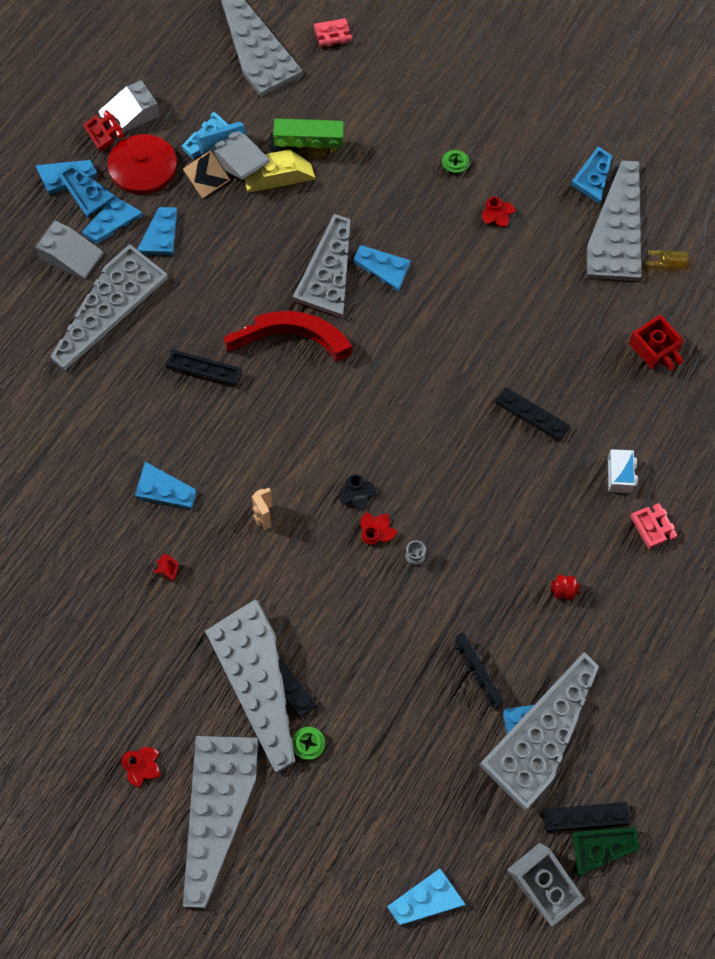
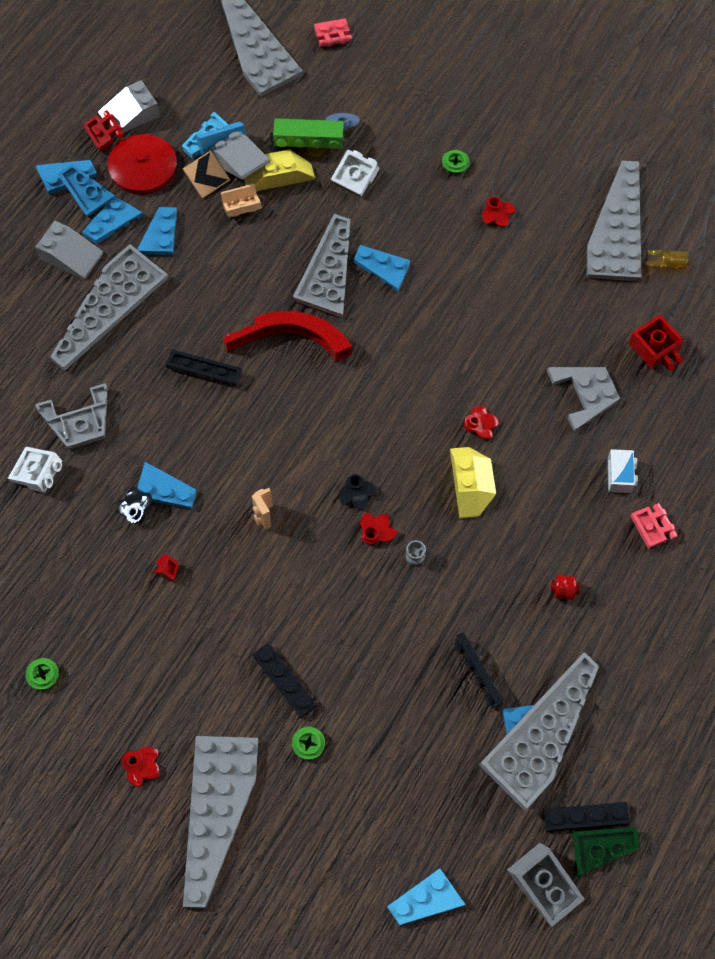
(33, 672): none -> bright green gear
(36, 469): none -> white plate
(80, 425): none -> light grey wing
(134, 503): none -> black plate
(240, 200): none -> light nougat bracket
(251, 662): light grey wing -> none
(349, 120): none -> sand blue dish
(355, 172): none -> white plate
(472, 481): none -> light yellow wedge
(483, 422): none -> red plate
(532, 414): black plate -> none
(593, 174): dark azure wing -> none
(593, 389): none -> light grey wing

